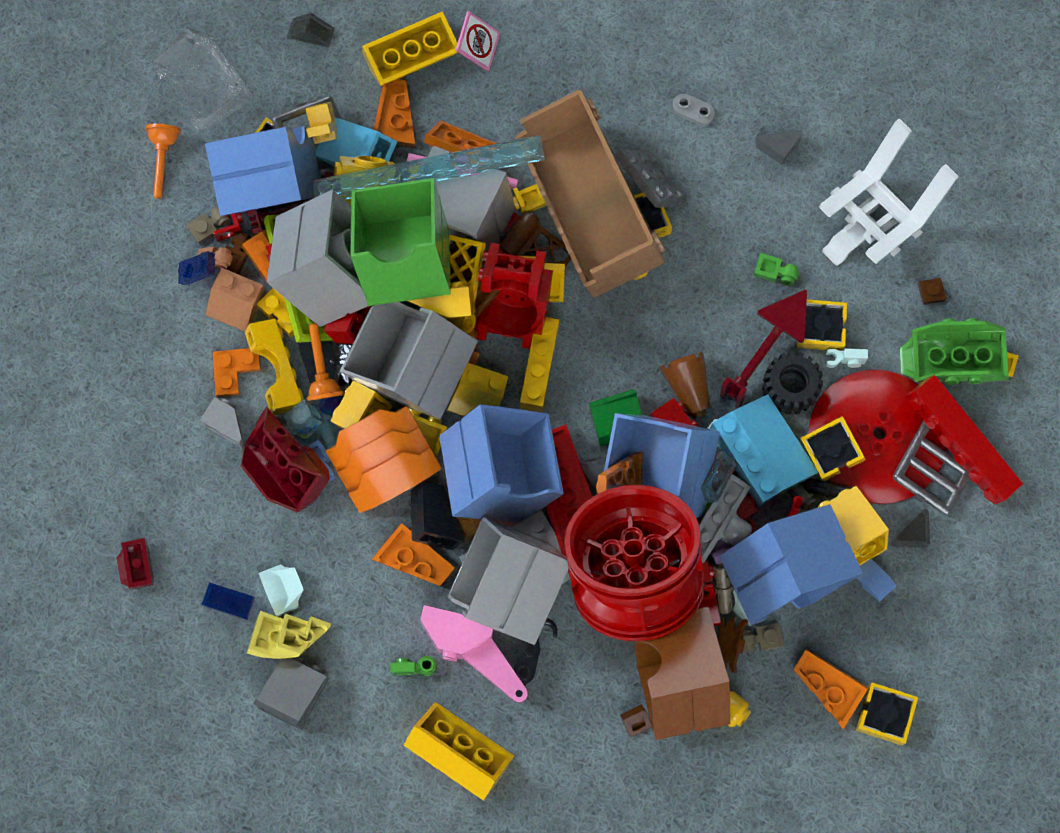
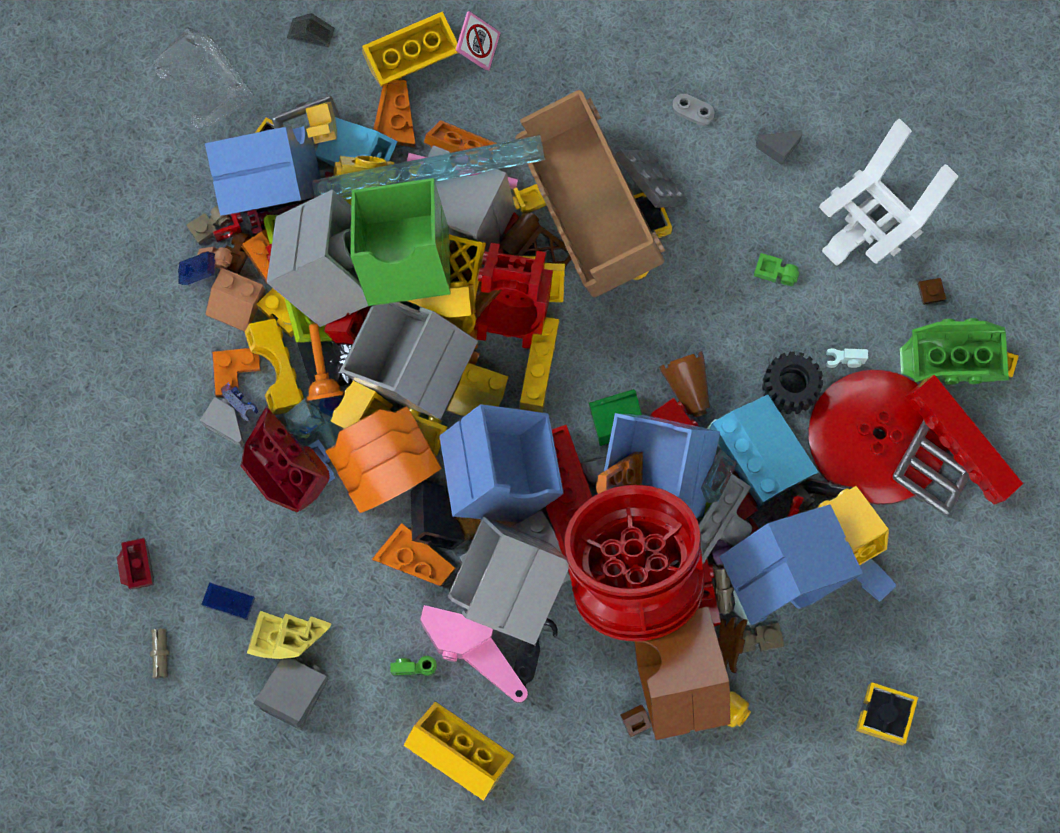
(159, 653): none -> dark tan pin
(163, 137): orange piece -> none
(234, 397): none -> clear blue plate
(282, 588): light aqua slope -> none
(787, 317): dark red piece -> none
(824, 325): black piece -> none
(831, 685): orange wing -> none
(833, 448): black piece -> none
(915, 534): clear smoke slope -> none

